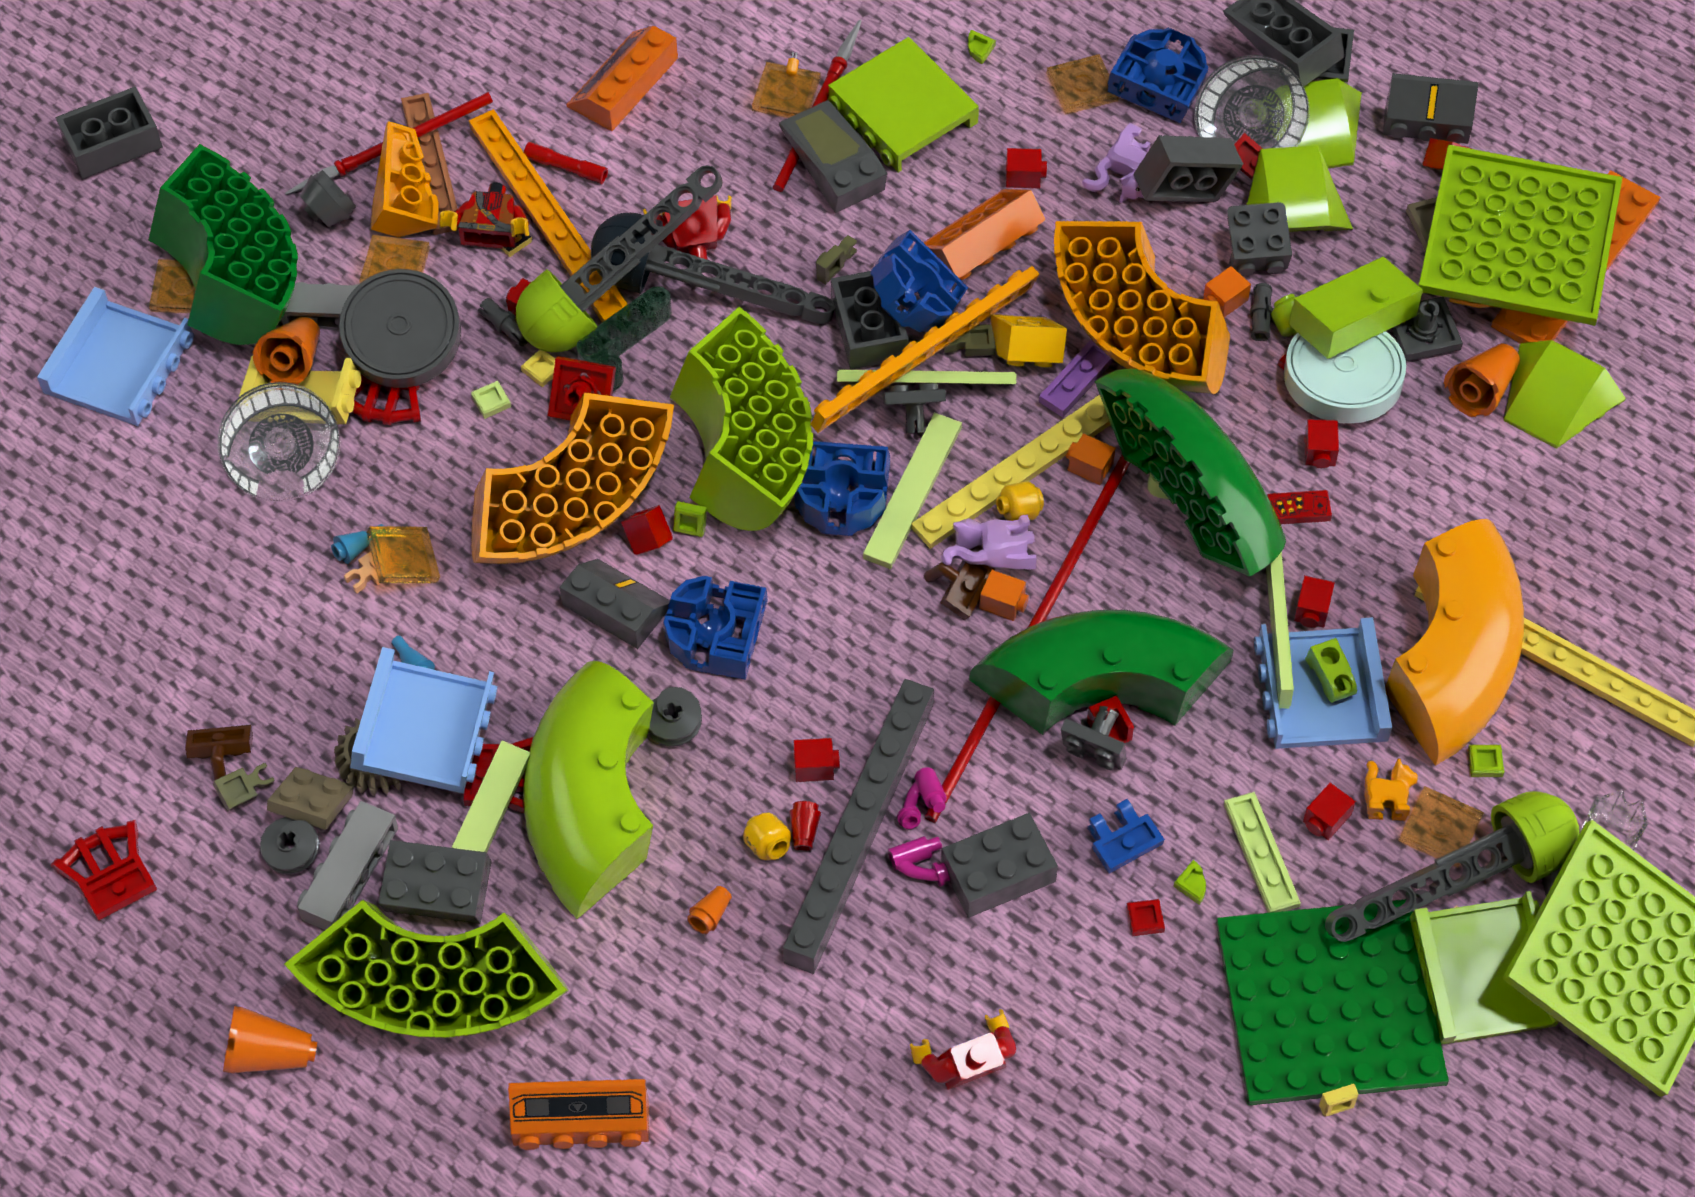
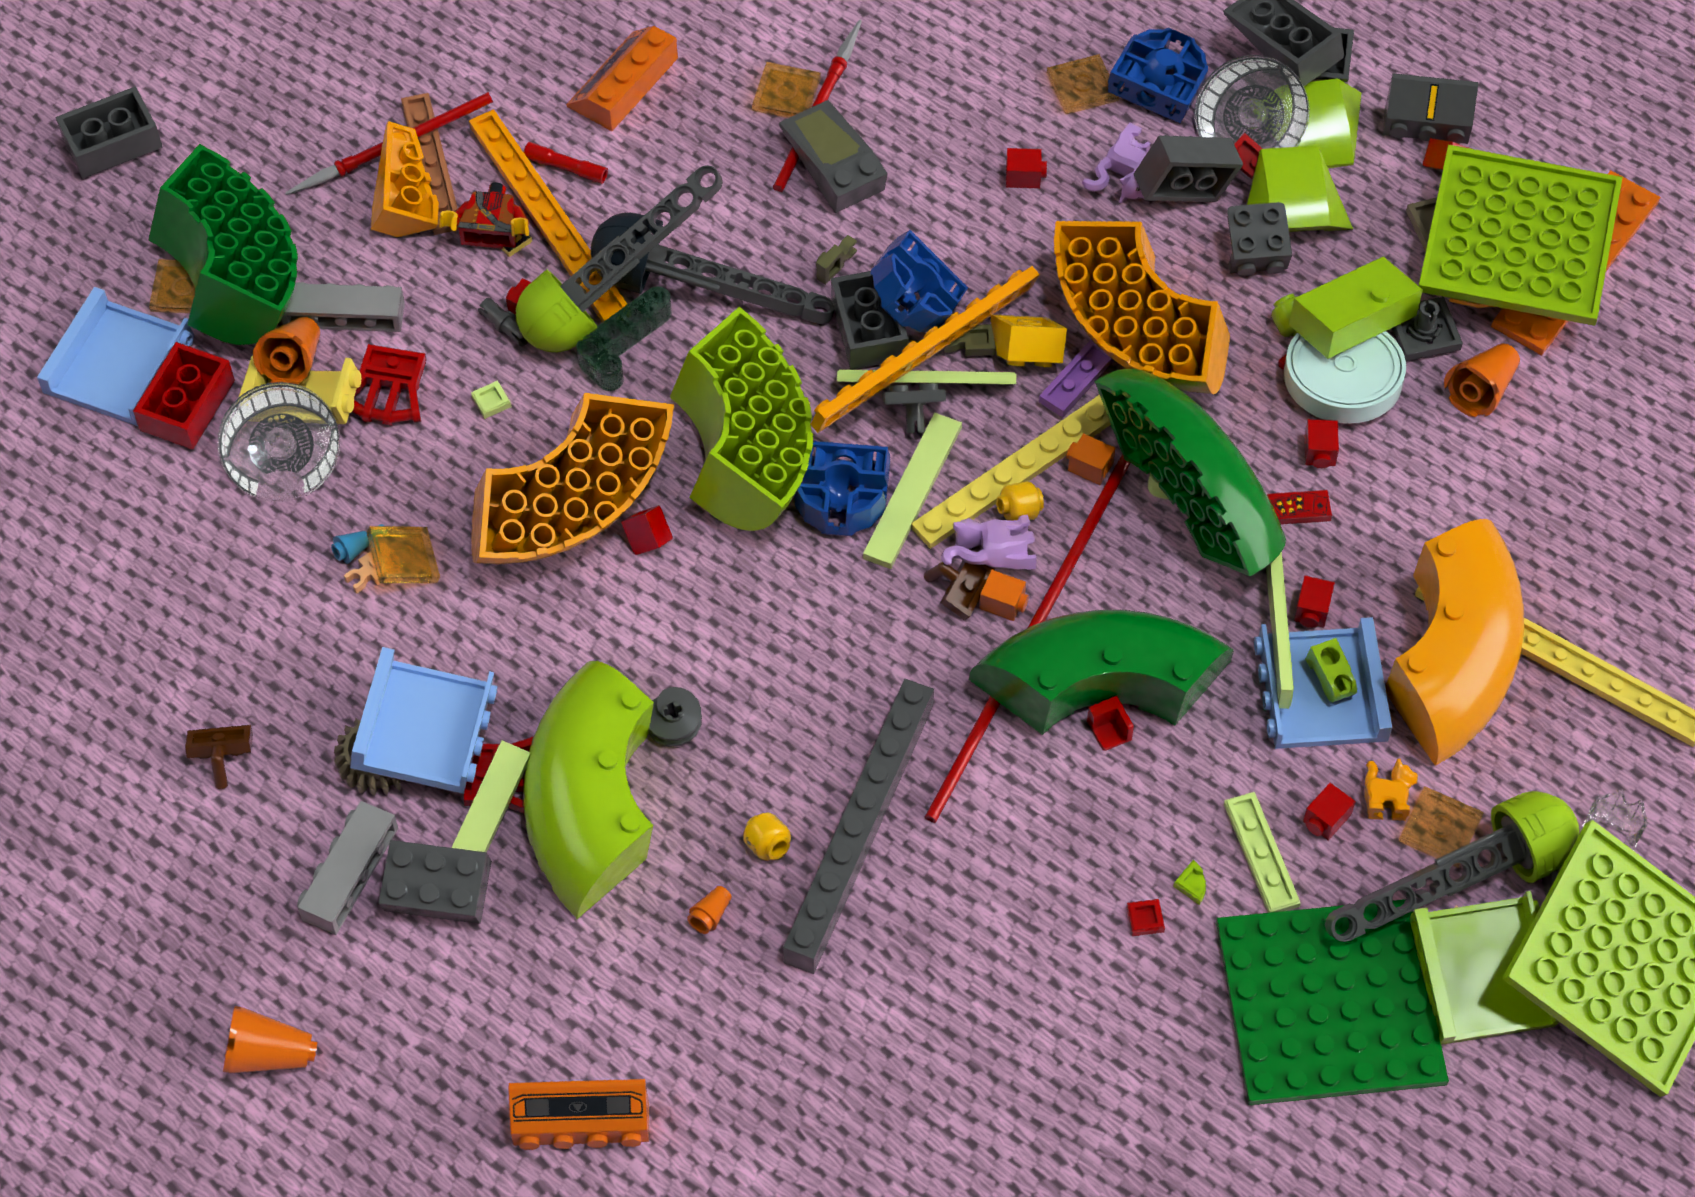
(118, 883): red plate -> none
(184, 395): none -> red brick
(239, 787): olive plate -> none
(282, 858): dark grey piece -> none
(310, 797): dark tan plate -> none
(326, 200): dark grey cone -> none
(394, 253): clear yellow tile -> none
(400, 328): dark grey brick -> none
(410, 655): dark azure cone -> none
(427, 981): lime brick -> none
(539, 367): light yellow tile -> none
(568, 372): red plate -> none
(613, 601): dark grey slope -> none
(689, 519): lime tile -> none
(701, 229): red torso -> none
(727, 654): blue connector -> none
(792, 65): light orange piece -> none
(804, 824): red cone -> none
(815, 760): red brick -> none
(901, 102): lime panel -> none
(907, 854): dark pink plant -> none
(930, 789): dark pink plant -> none
(969, 1059): red torso -> none
(980, 46): lime tile -> none
(986, 231): orange slope -> none
(999, 865): dark grey brick -> none
(1095, 741): dark grey plate -> none
(1128, 842): blue plate -> none
(1228, 289): orange brick -> none
(1261, 312): dark grey pin -> none
(1338, 1100): light yellow tile -> none
(1486, 760): lime tile -> none
(1558, 392): lime wedge -> none

